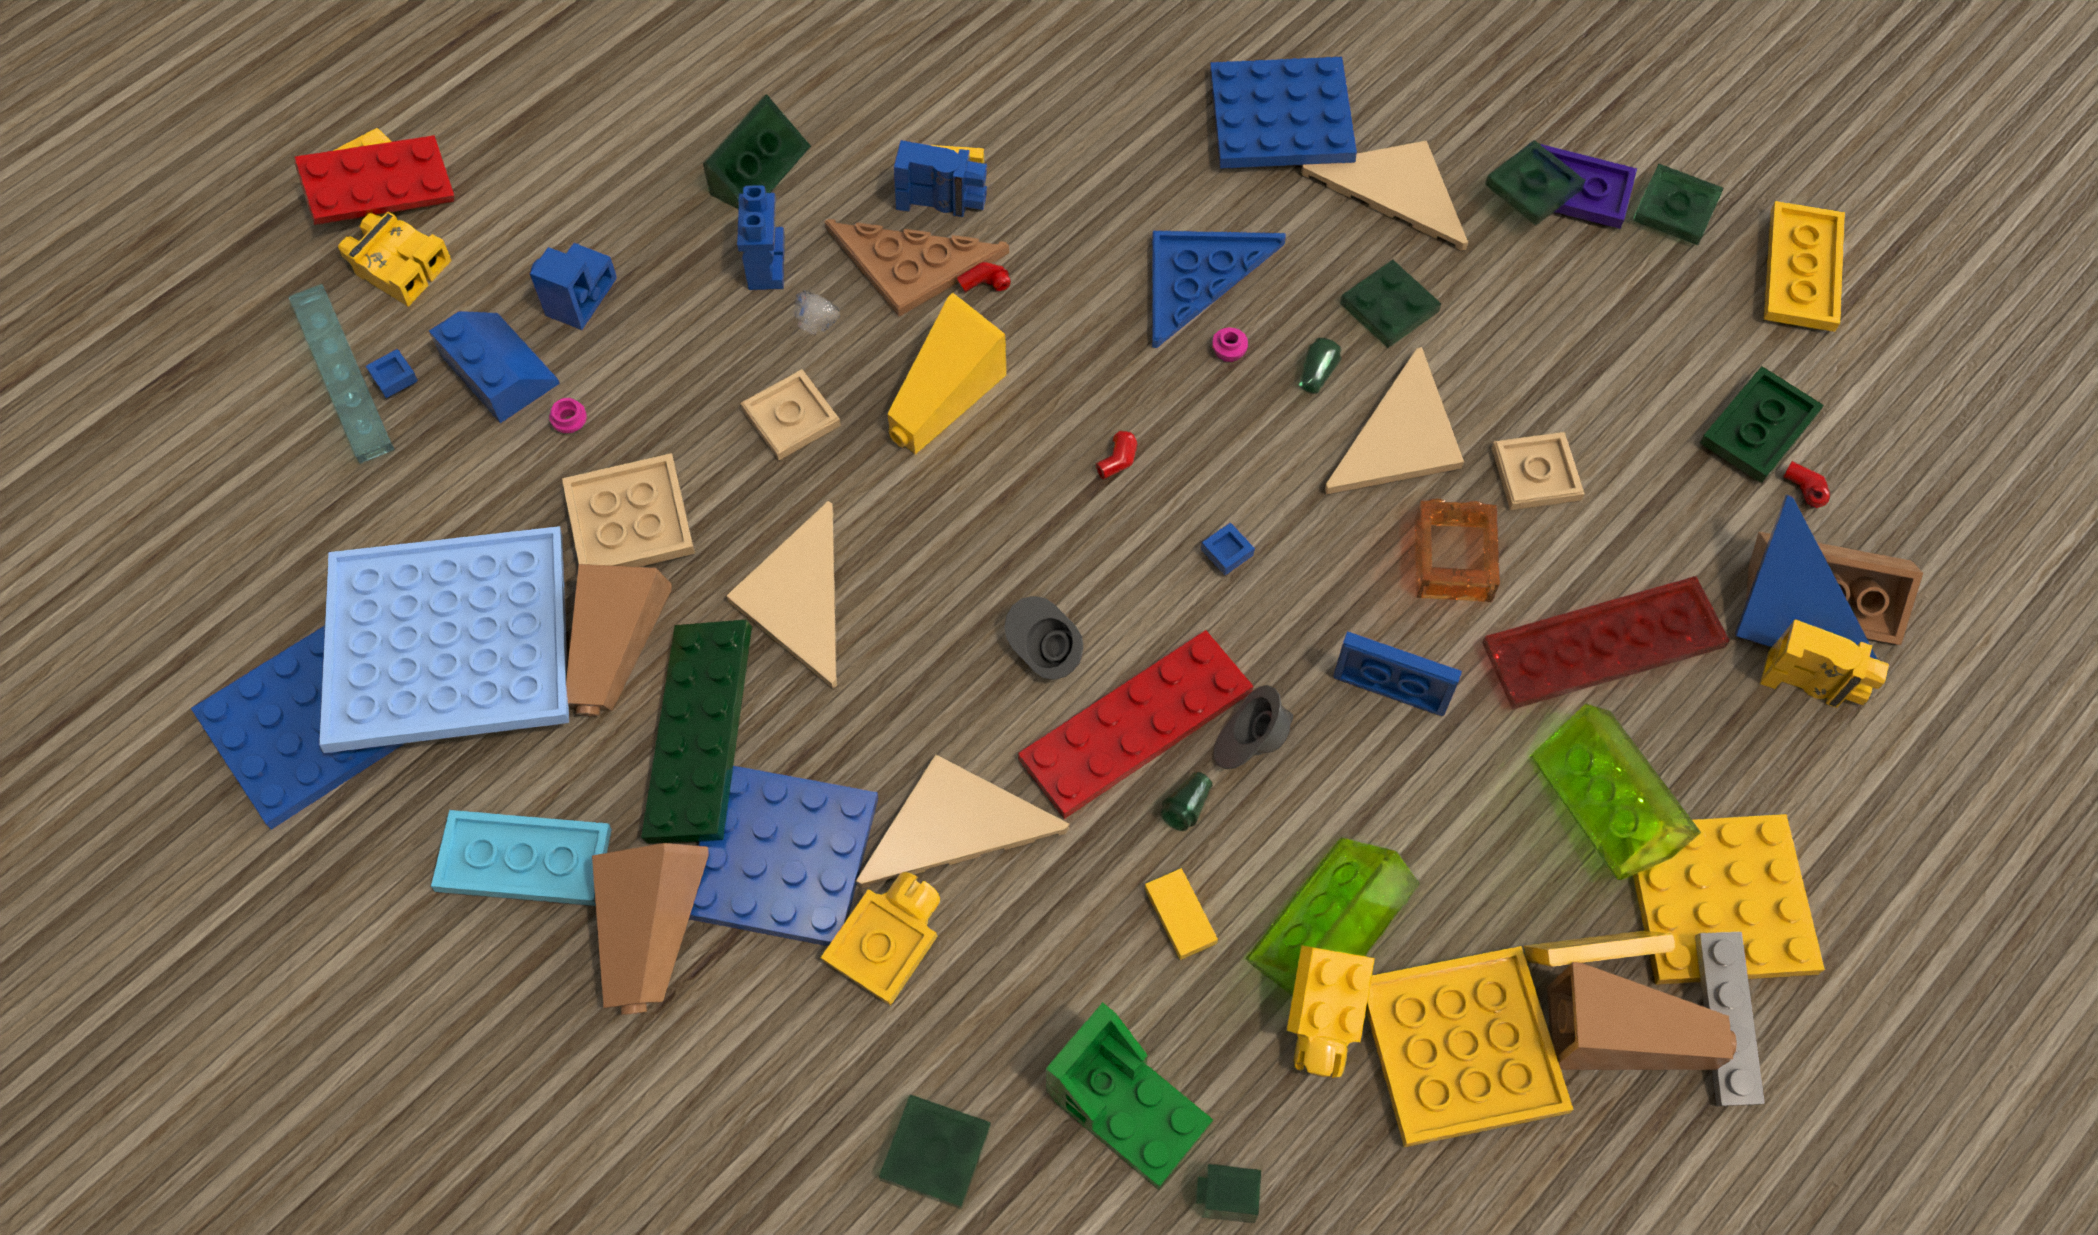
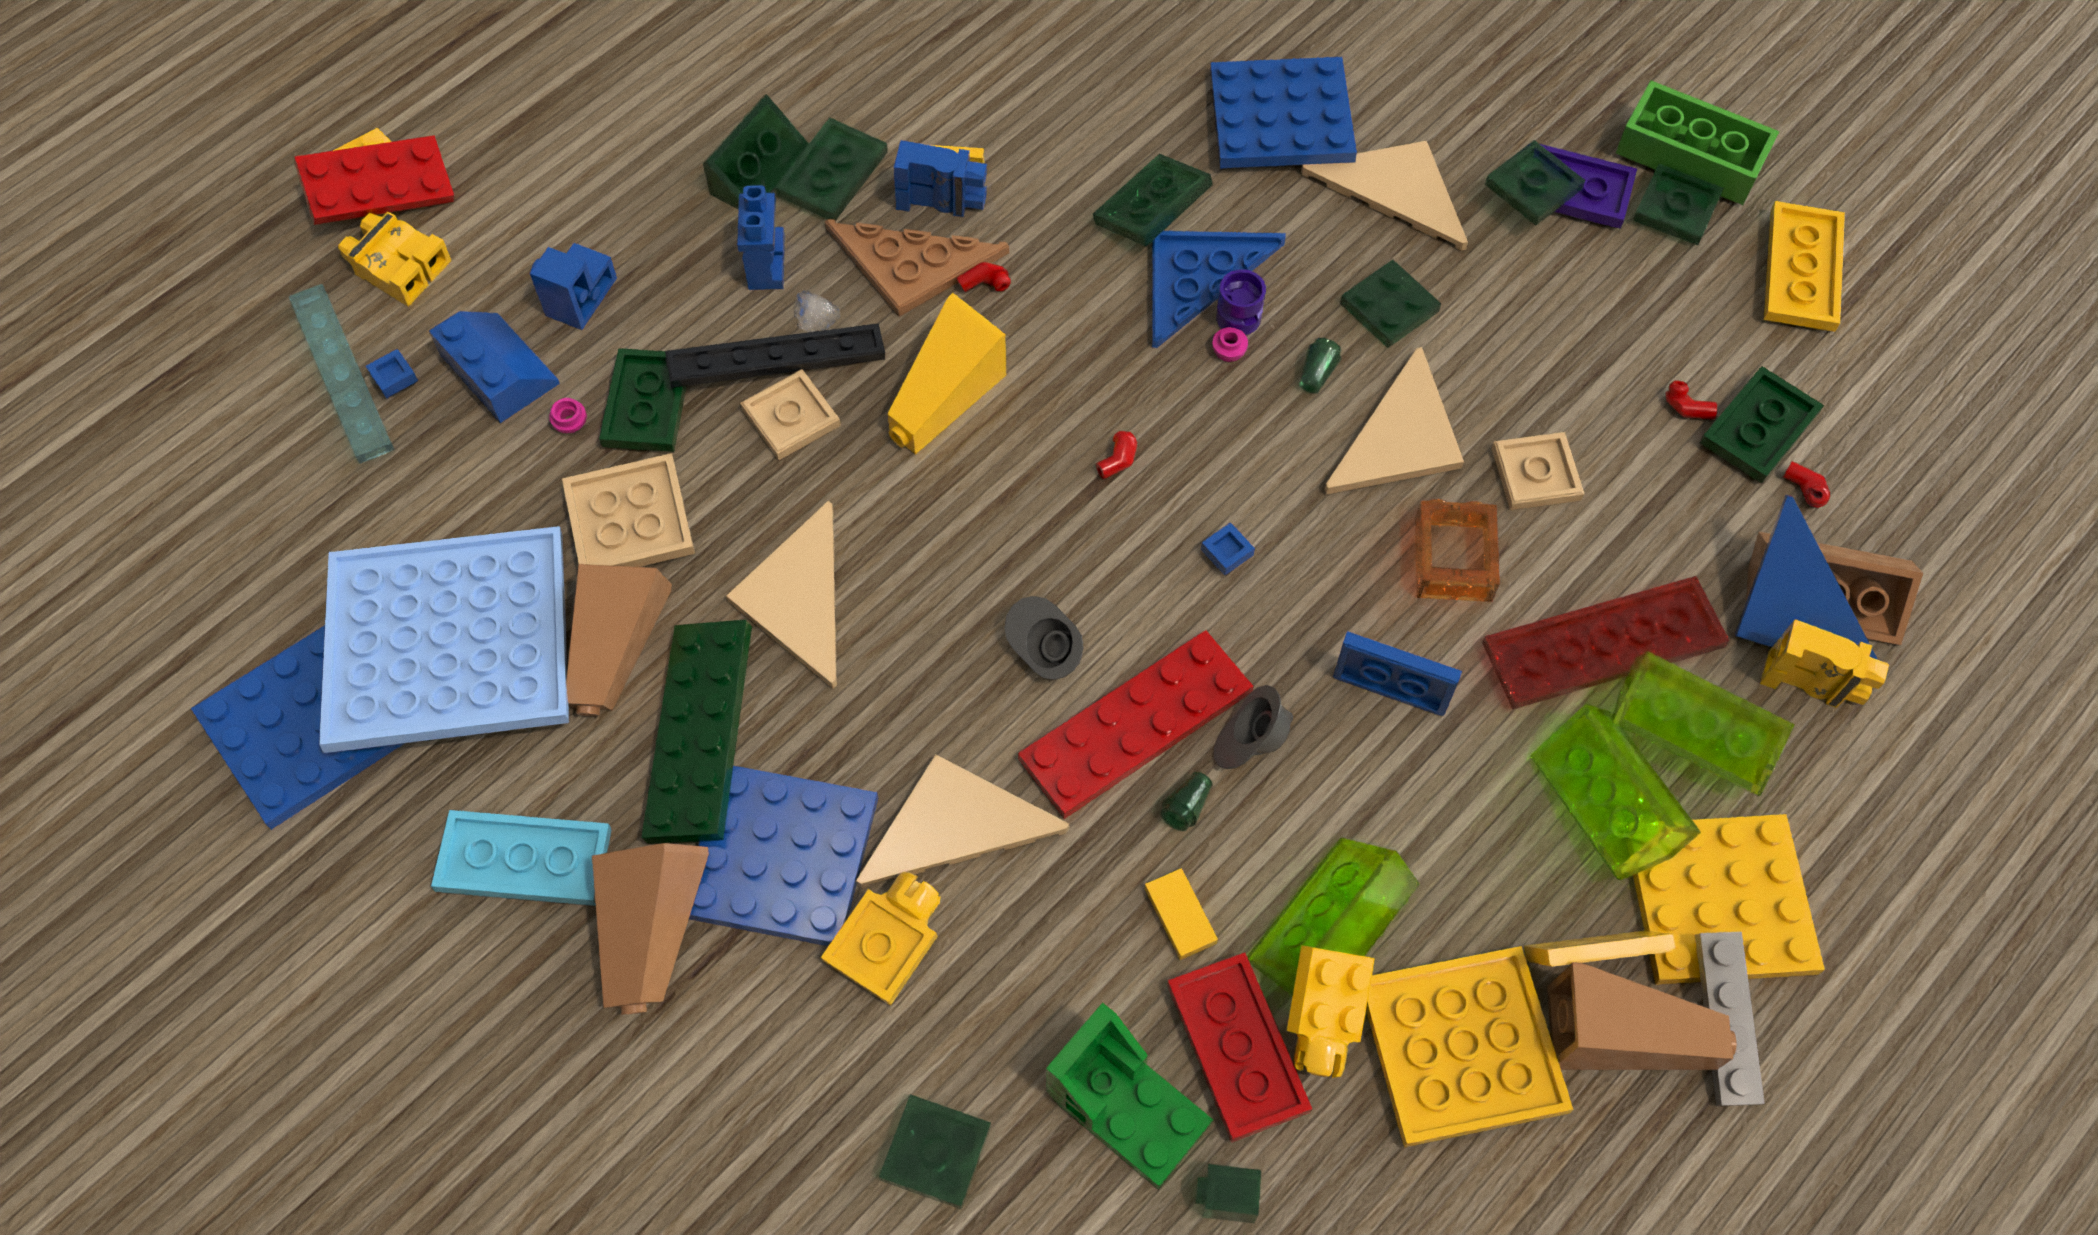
(641, 404): none -> dark green plate
(774, 355): none -> black tile
(831, 169): none -> clear green plate
(1152, 199): none -> clear green plate
(1239, 1047): none -> red plate
(1241, 301): none -> dark purple wheel
(1686, 406): none -> red arm
(1697, 140): none -> bright green brick
(1701, 722): none -> clear neon green slope

